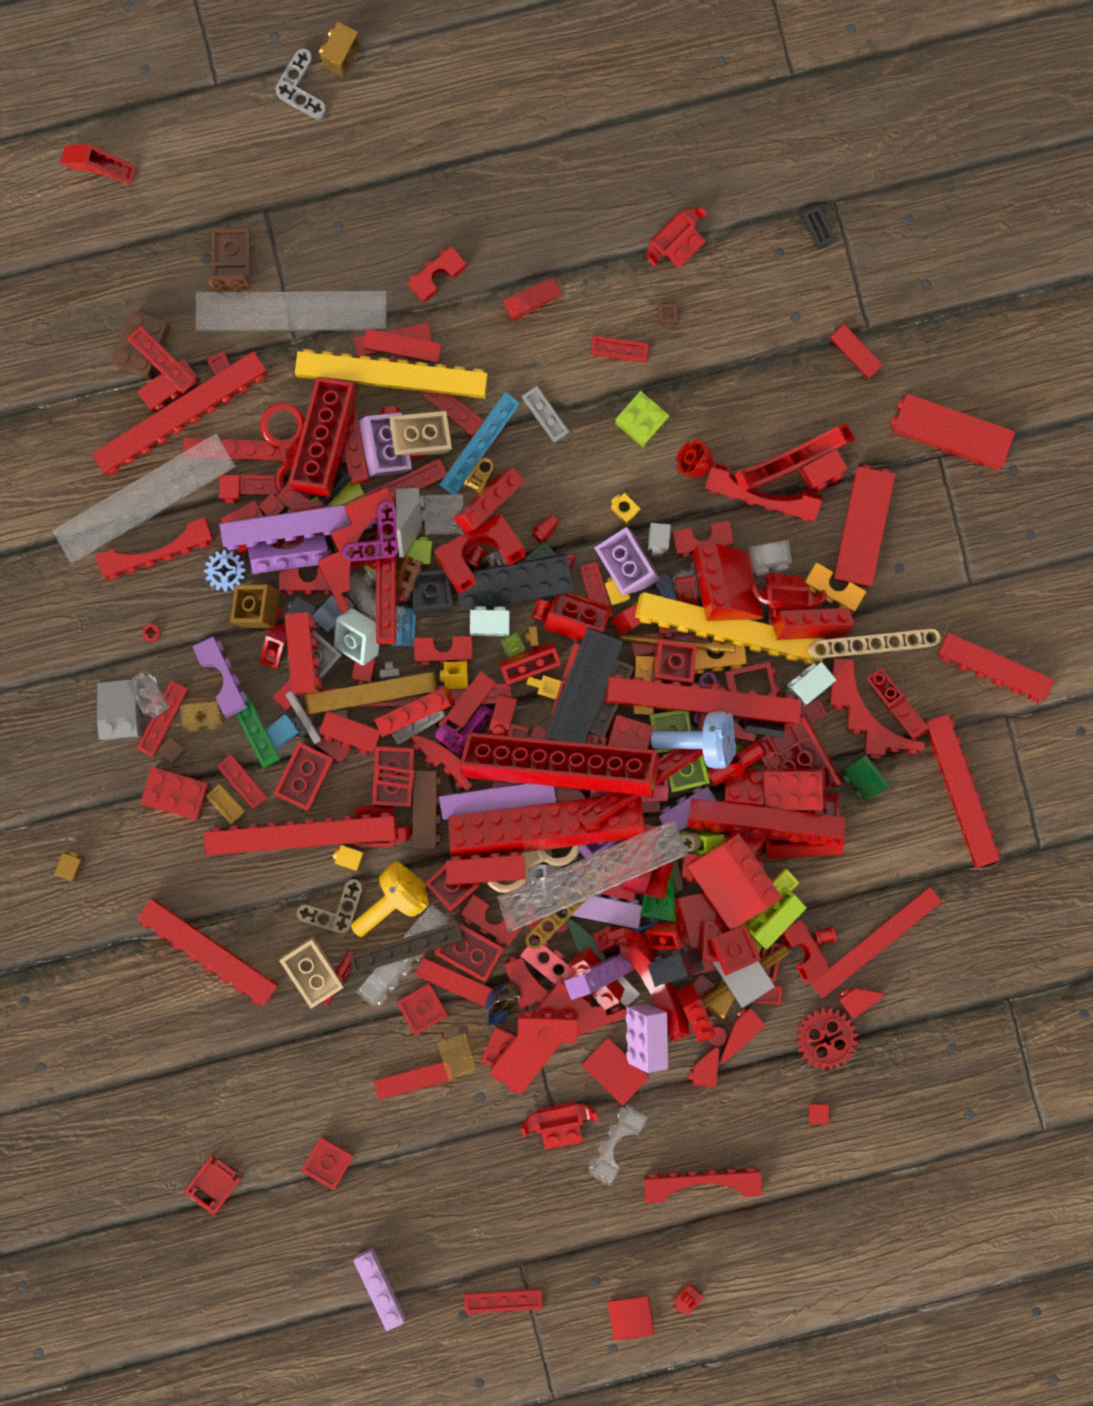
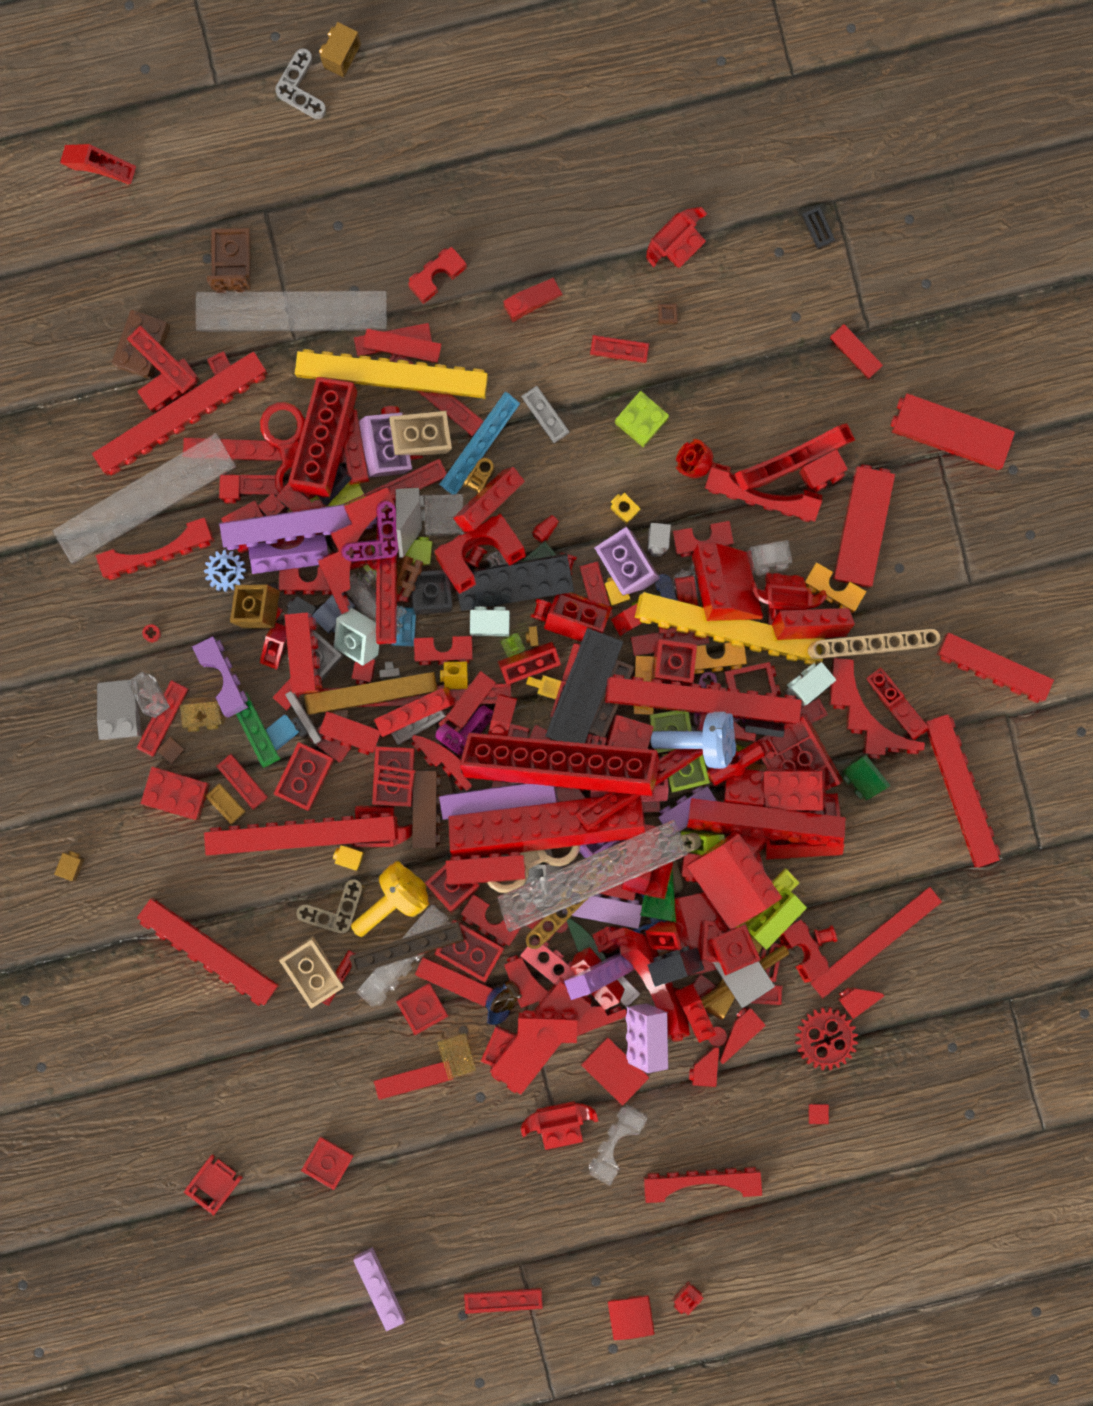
(715, 646): pearl gold bar -> none

